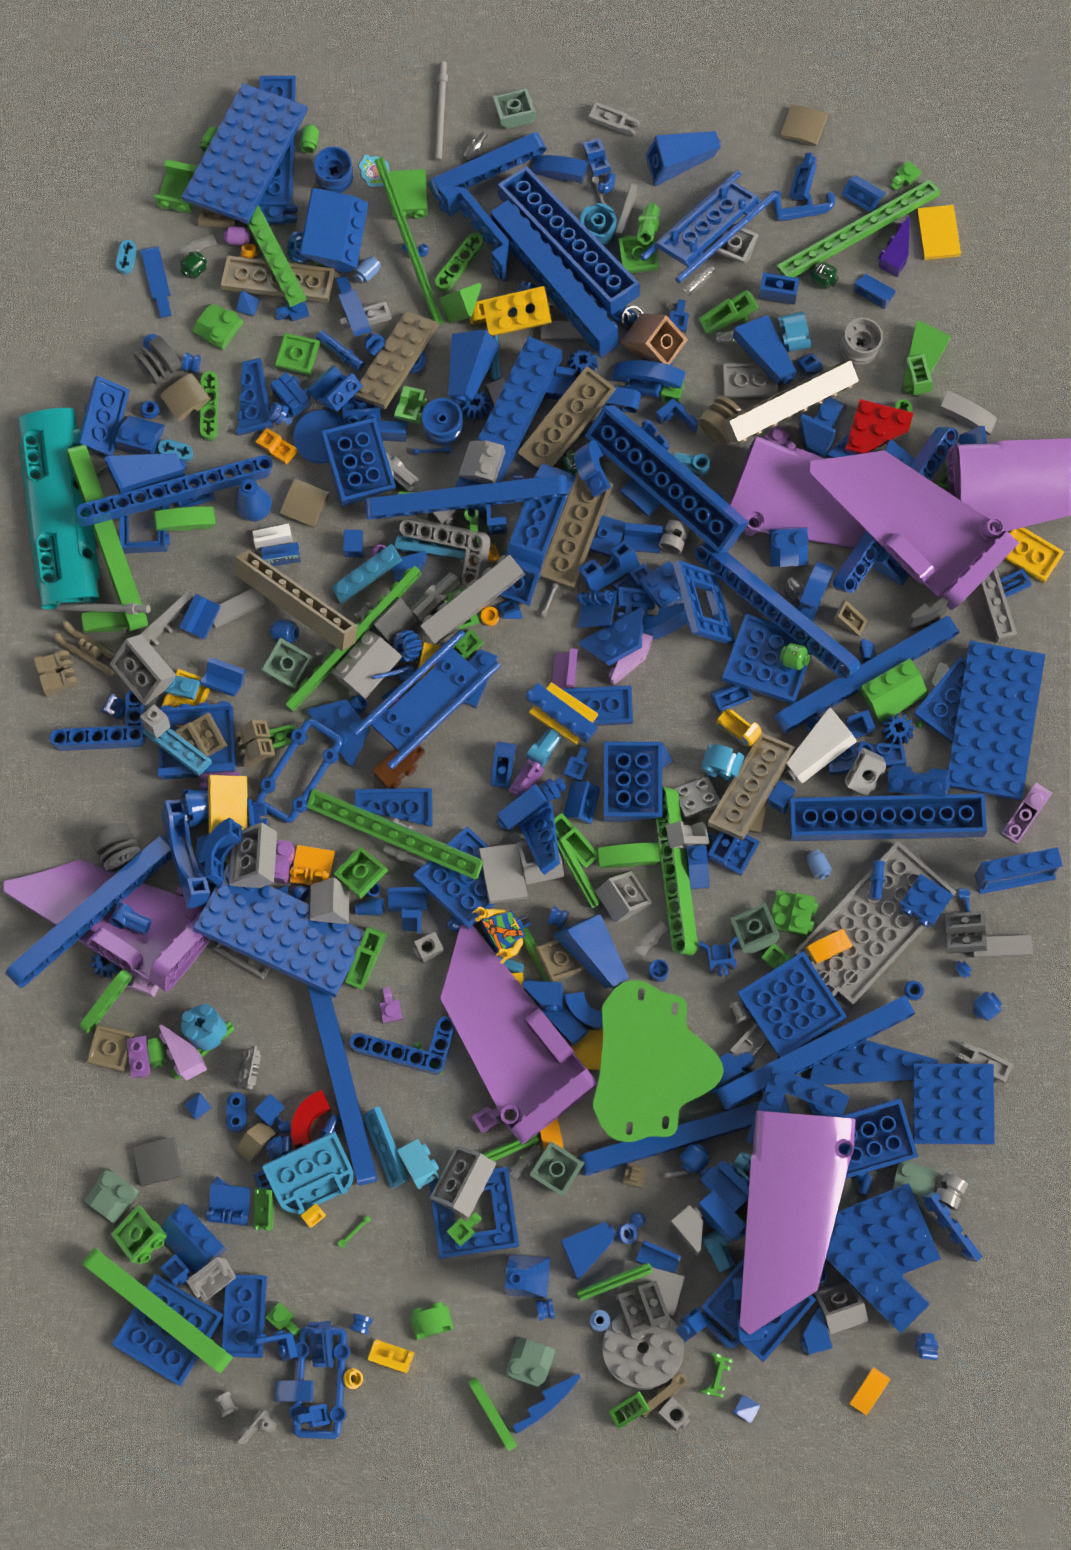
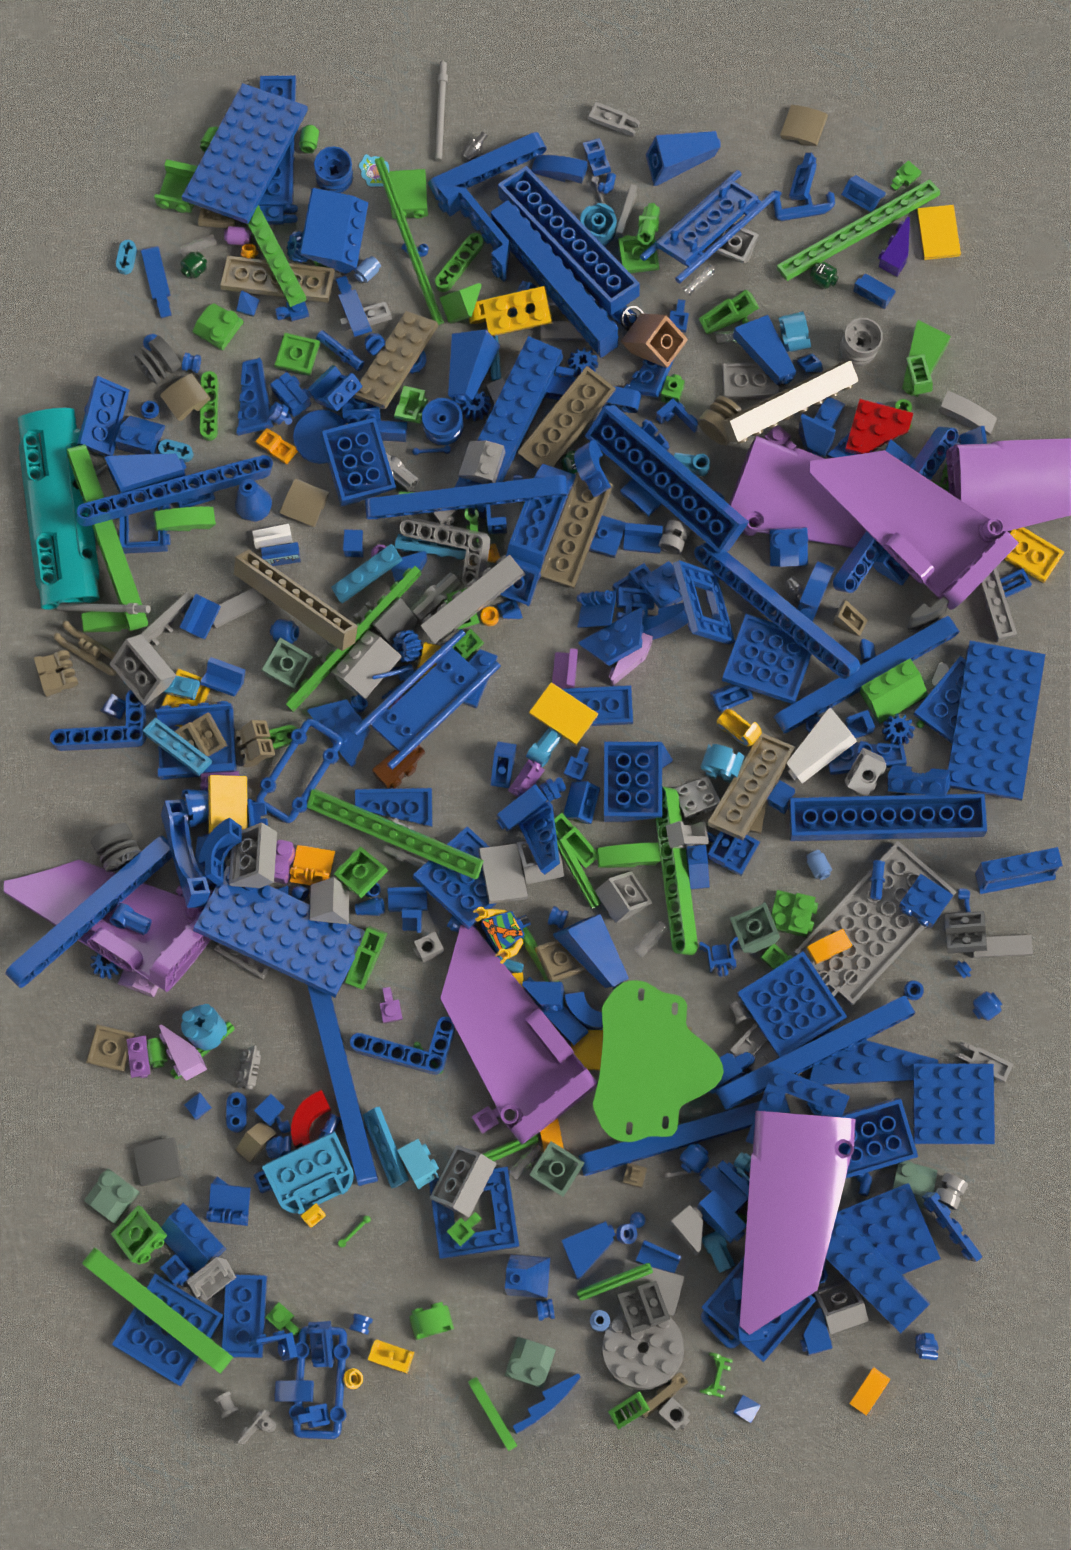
(105, 1001): bright green beam -> none
(155, 721): light grey brick -> none
(263, 1209): bright green hinge -> none
(514, 109): sand green slope -> none
(554, 586): light grey hinge -> none
(561, 713): blue hinge -> none
(622, 561): blue arch -> none
(649, 371): blue slope -> none
(658, 966): blue wheel -> none
(692, 1324): blue brick -> none
(779, 288): blue brick -> none
(794, 656): bright green head -> none
(1027, 812): lavender slope -> none

